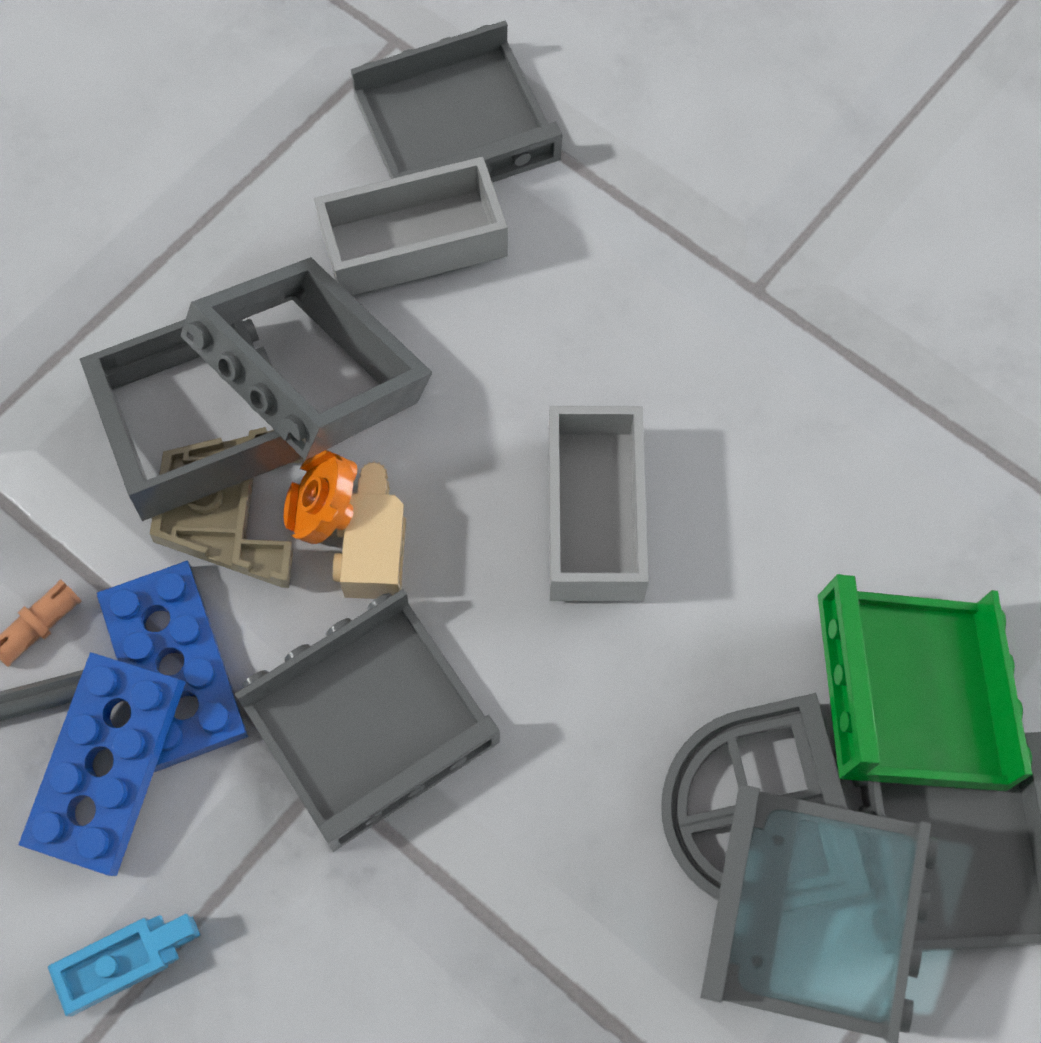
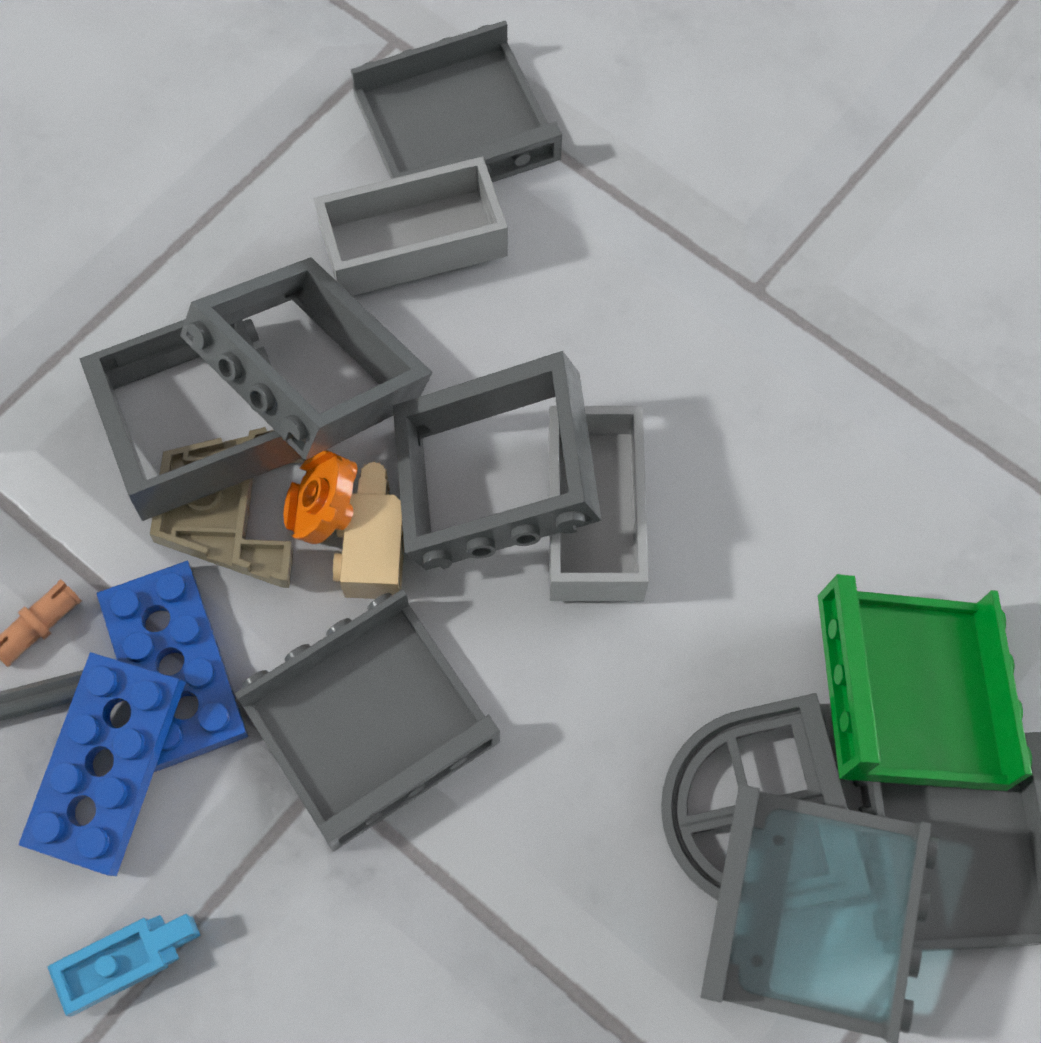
(475, 401): none -> dark grey window

